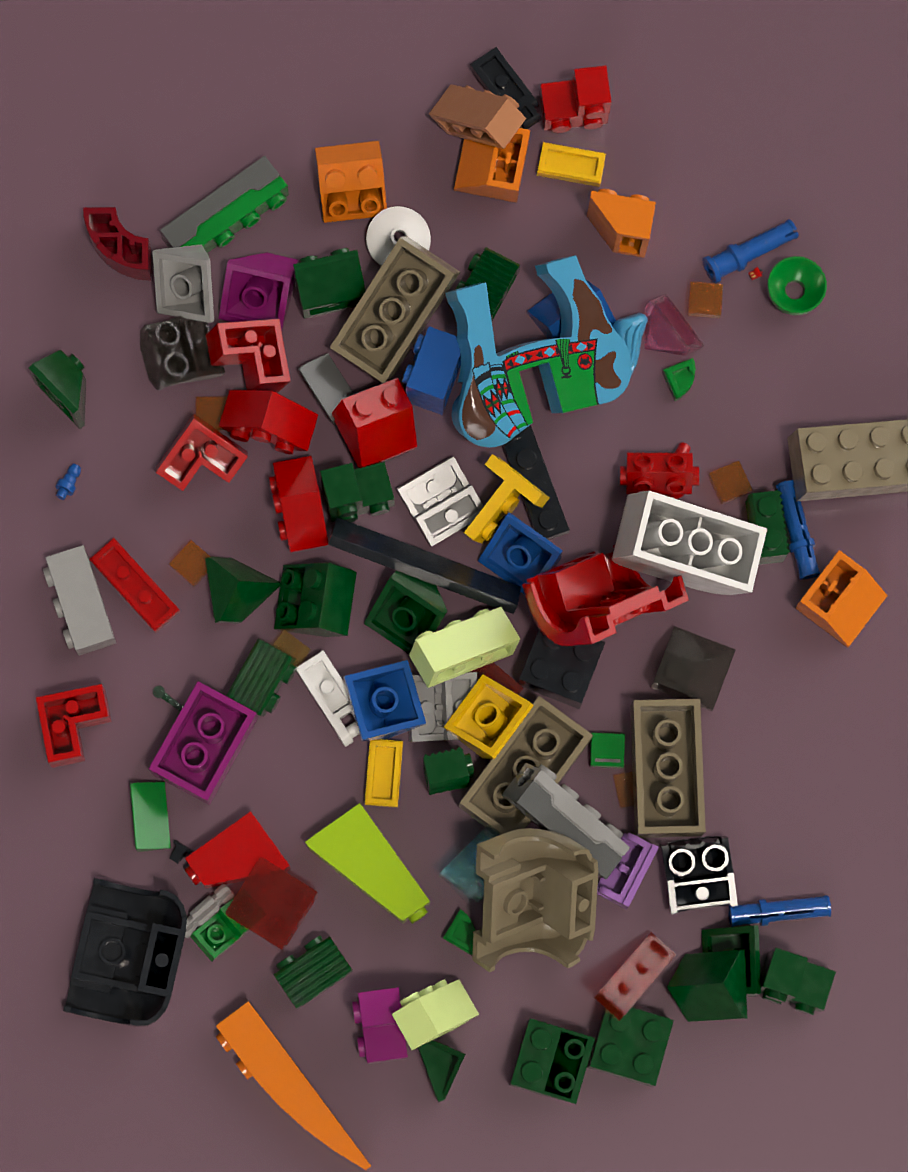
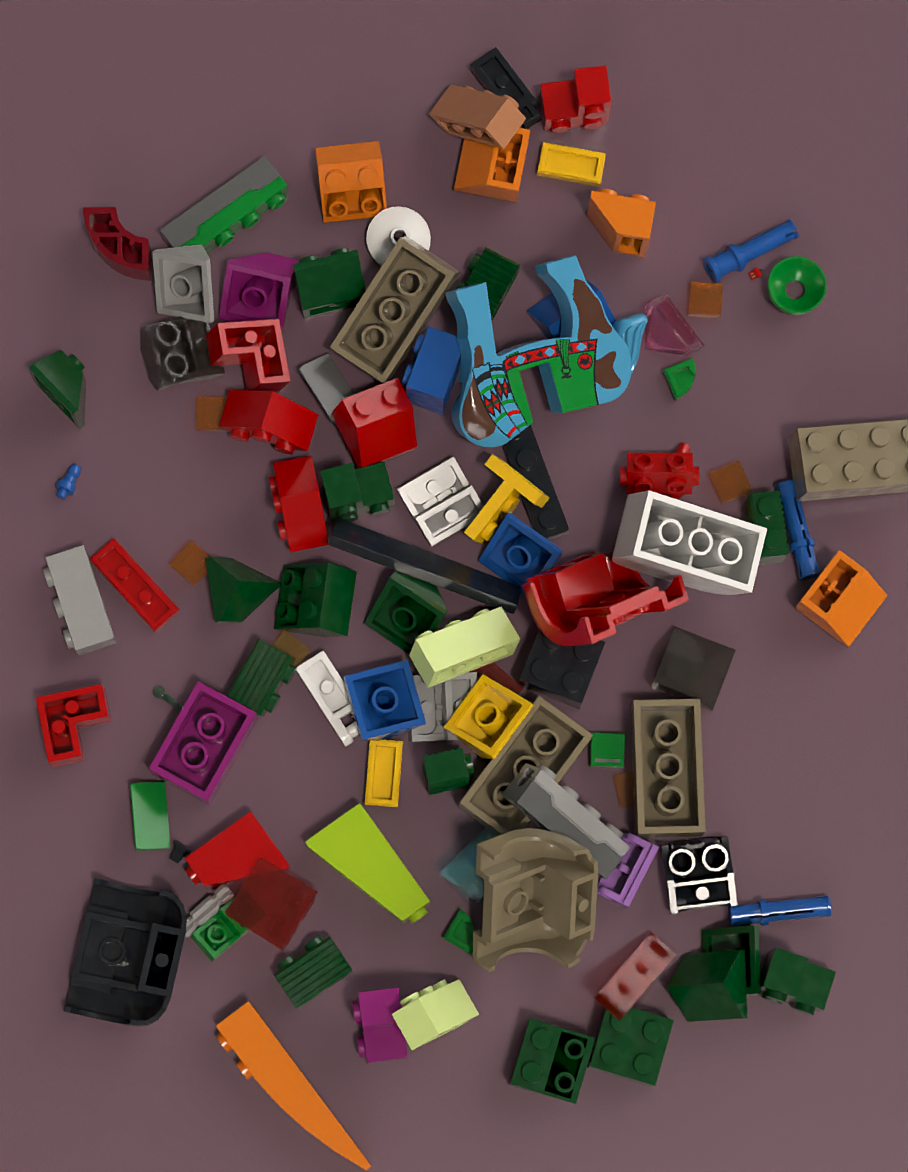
(198, 446): red brick -> none
(441, 1066): dark green slope -> none

